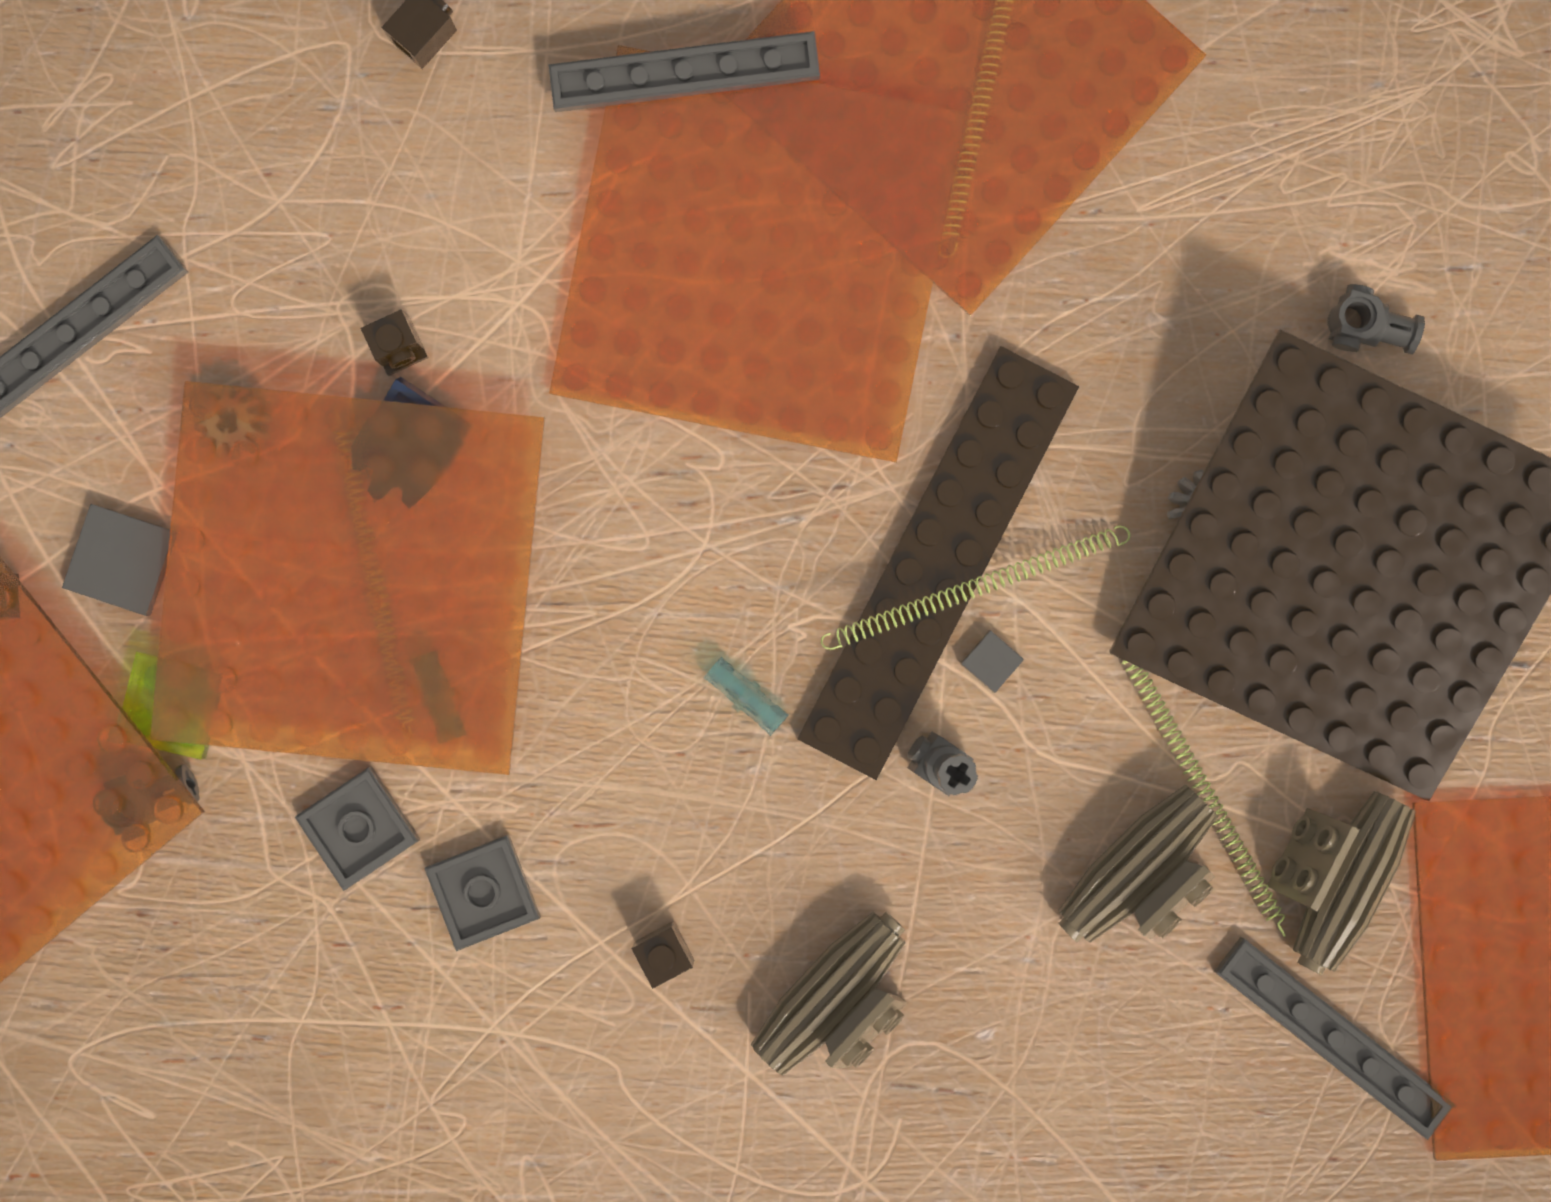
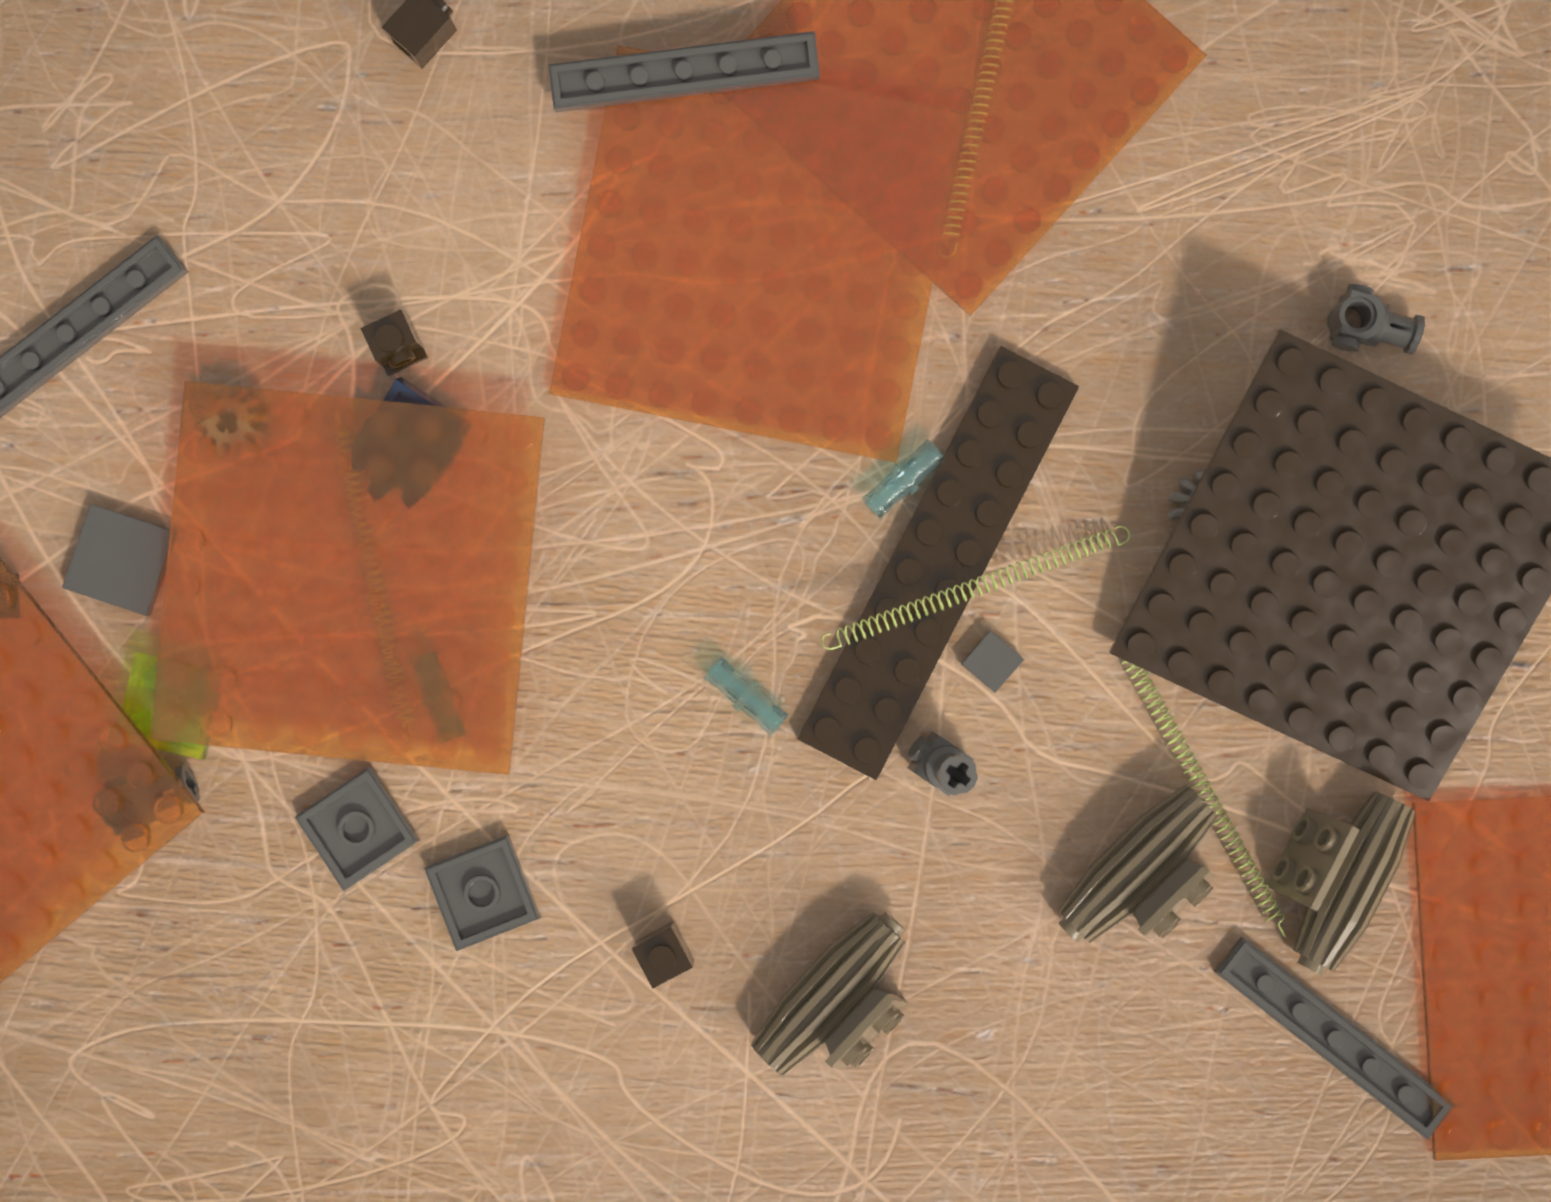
(903, 478): none -> clear light blue pin

